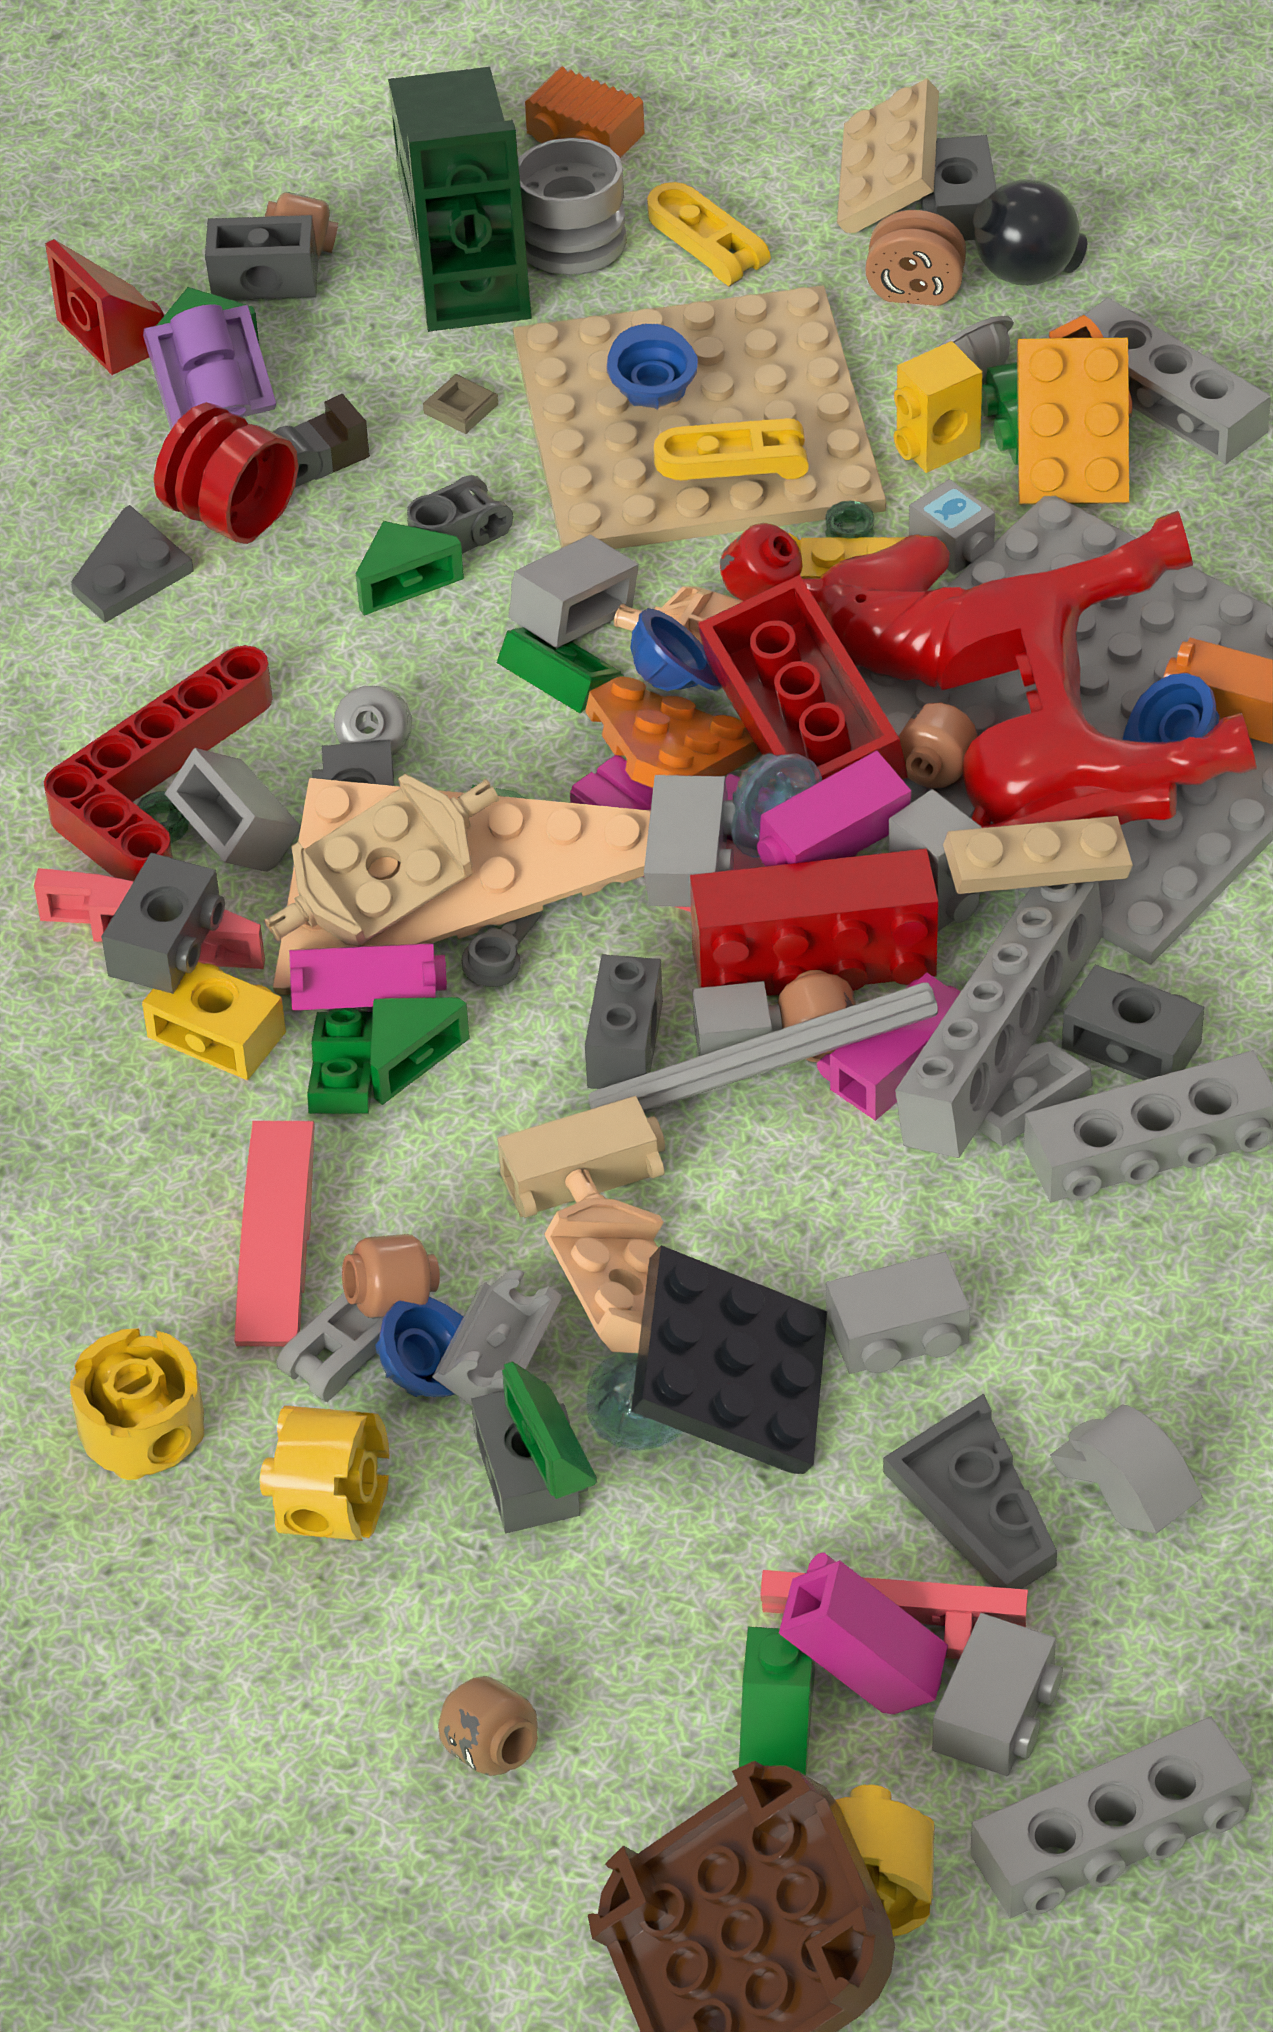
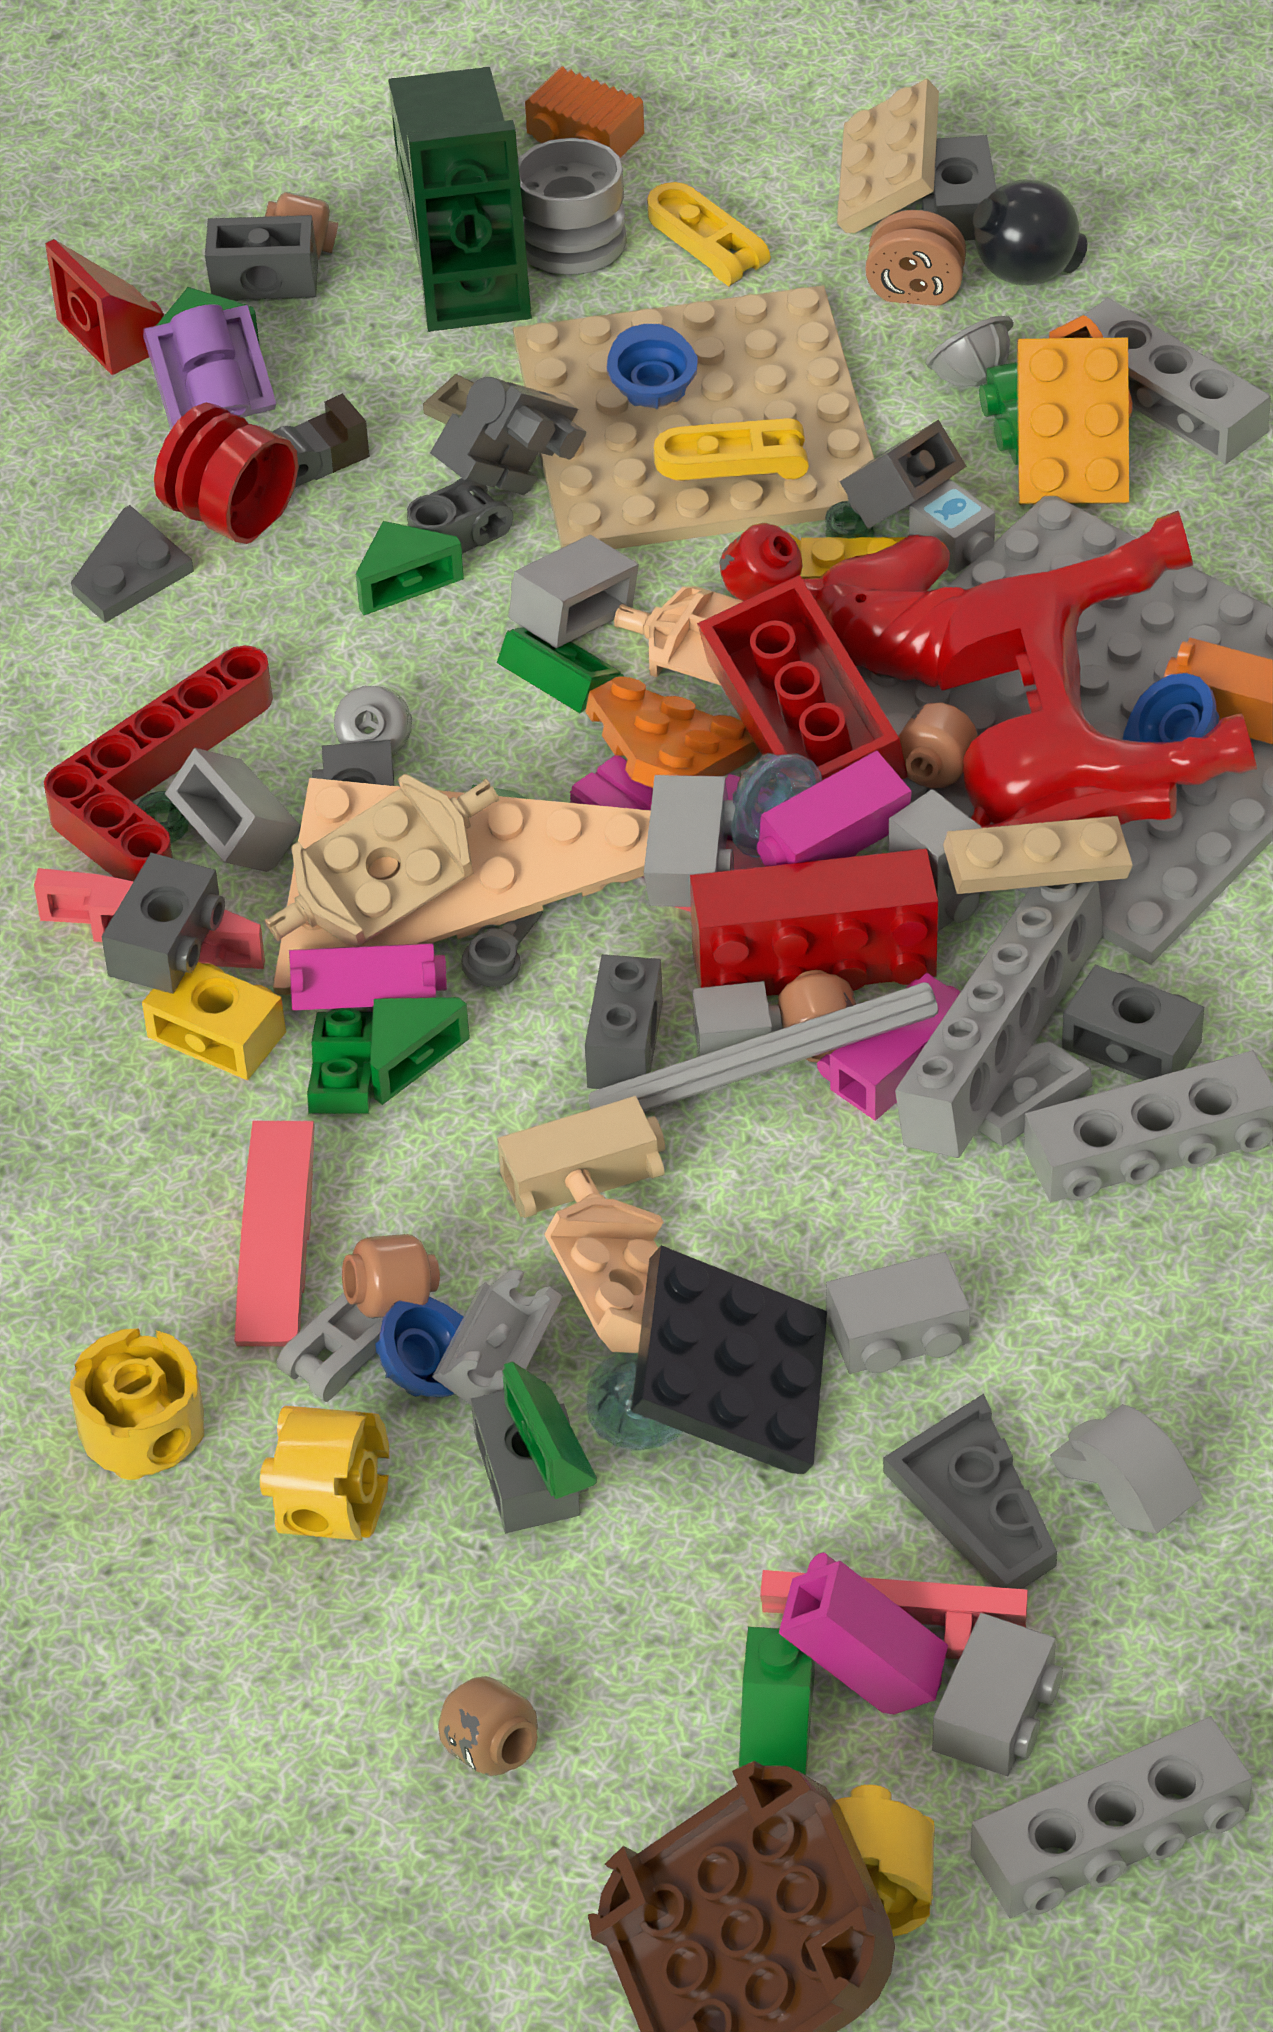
(505, 432): none -> dark grey hips
(669, 654): blue piece -> none
(902, 474): none -> dark grey brick
(938, 407): yellow brick -> none

